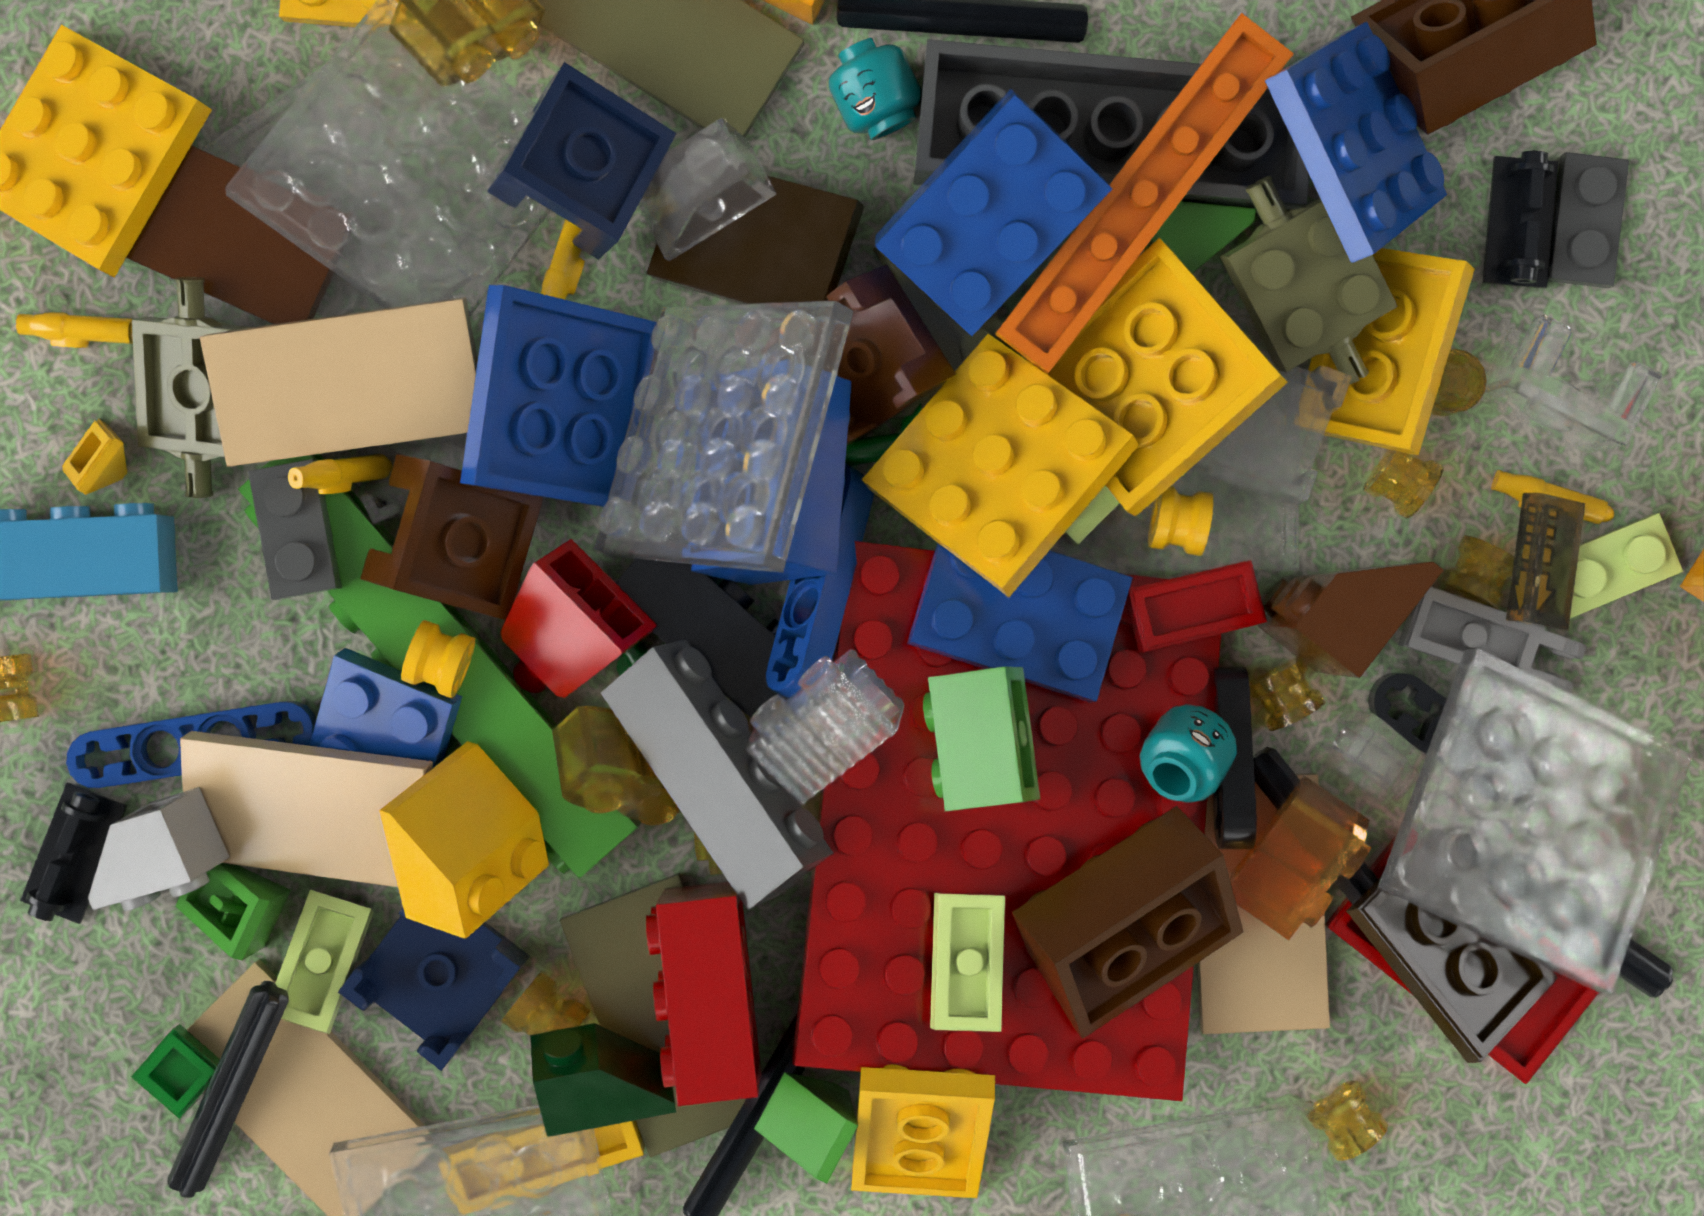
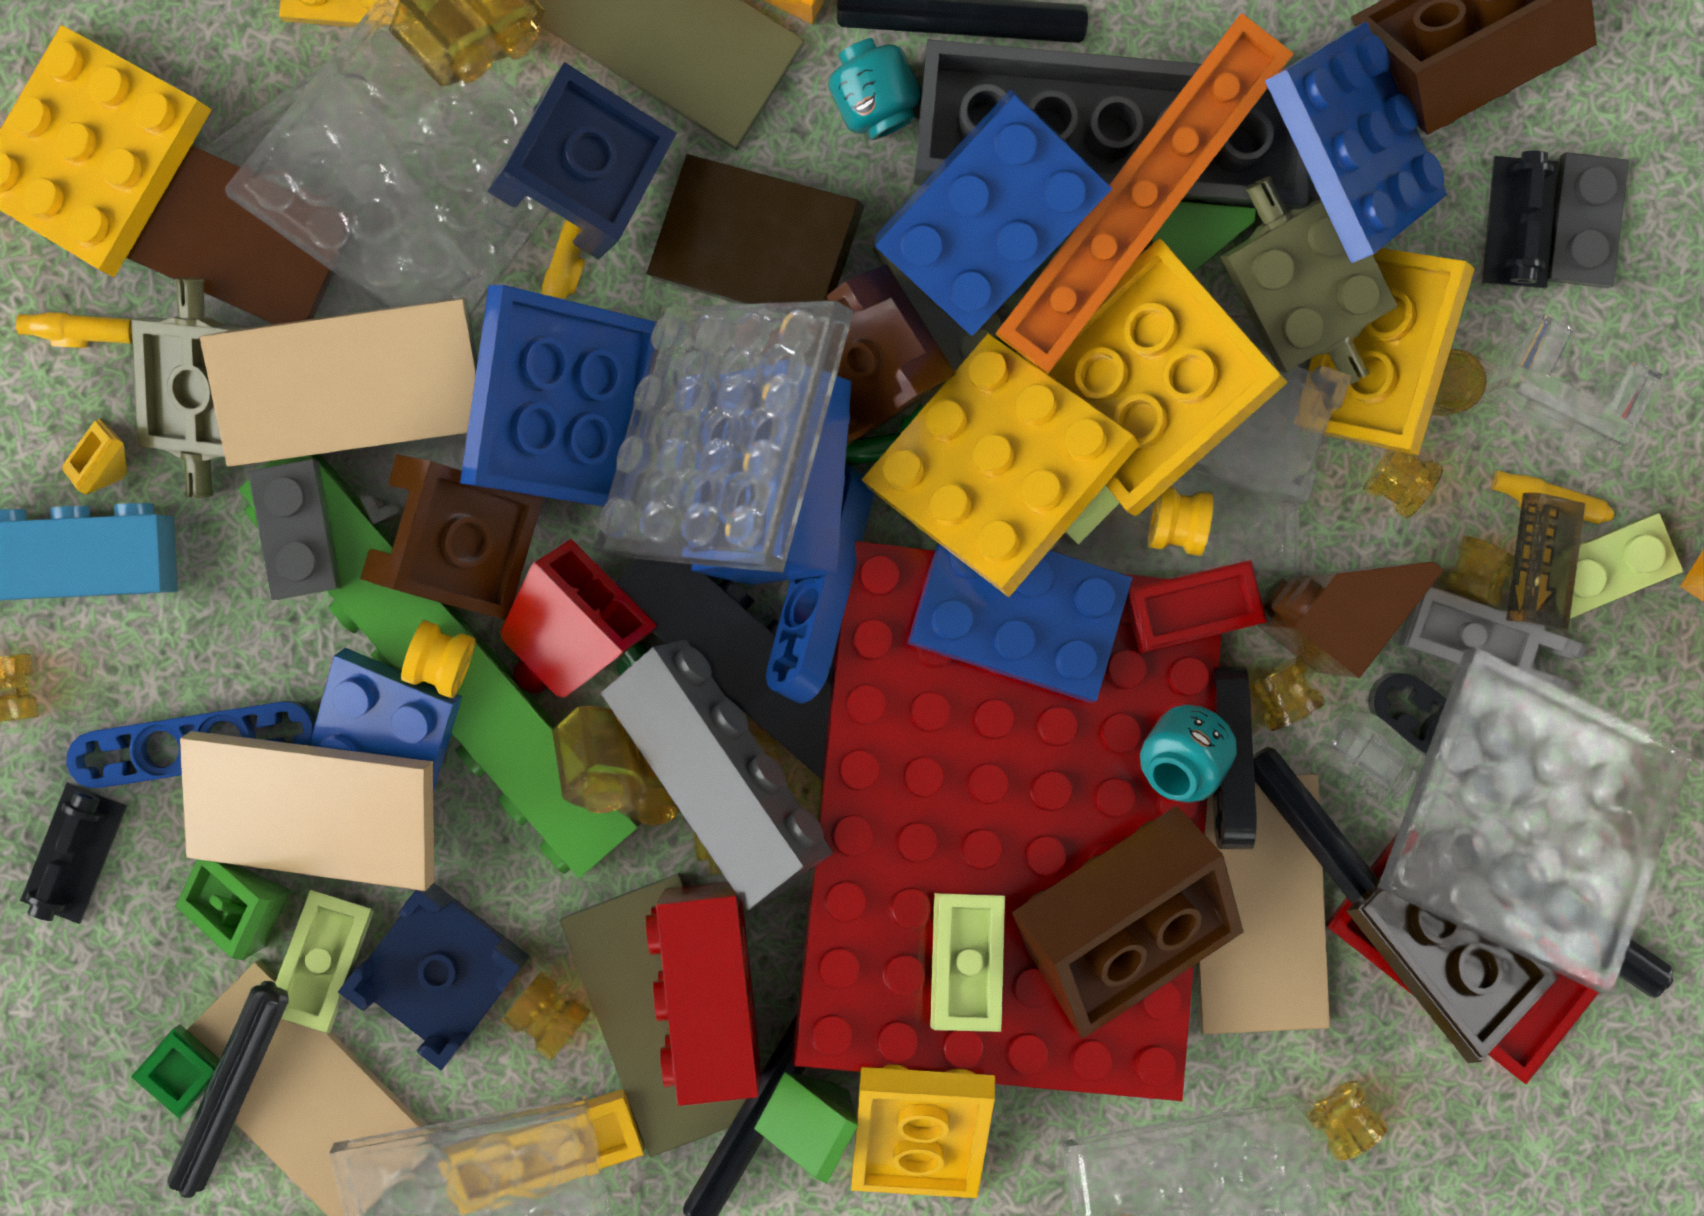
(158, 849): slope -> none
(338, 475): yellow piece -> none
(462, 842): yellow slope -> none
(595, 1079): dark green slope -> none
(703, 188): clear slope -> none
(824, 725): clear brick -> none
(981, 738): brick -> none
(1300, 858): clear orange brick -> none

